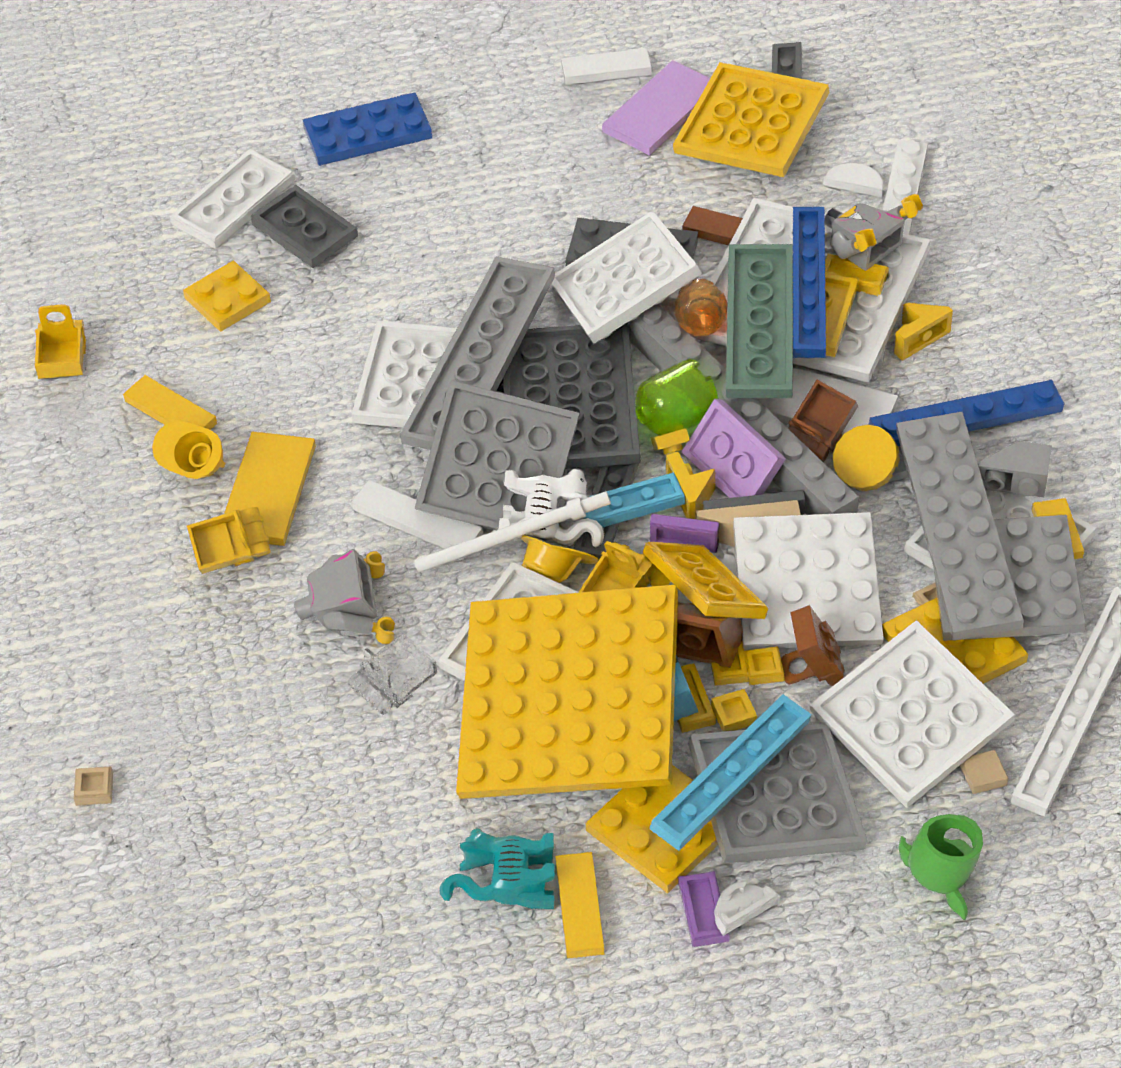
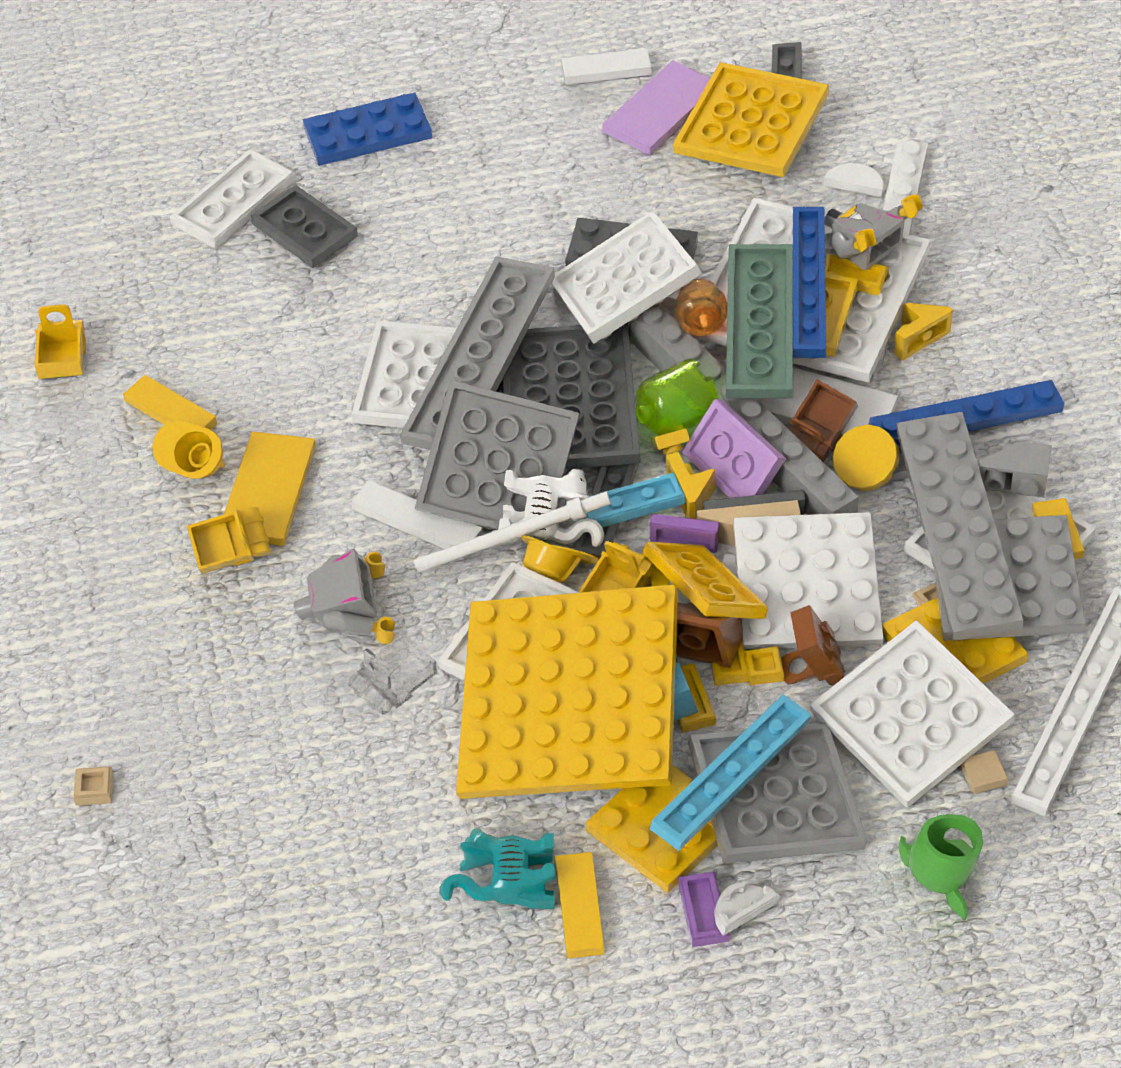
(226, 295): yellow plate -> none
(712, 225): dark orange tile -> none
(733, 710): yellow plate -> none

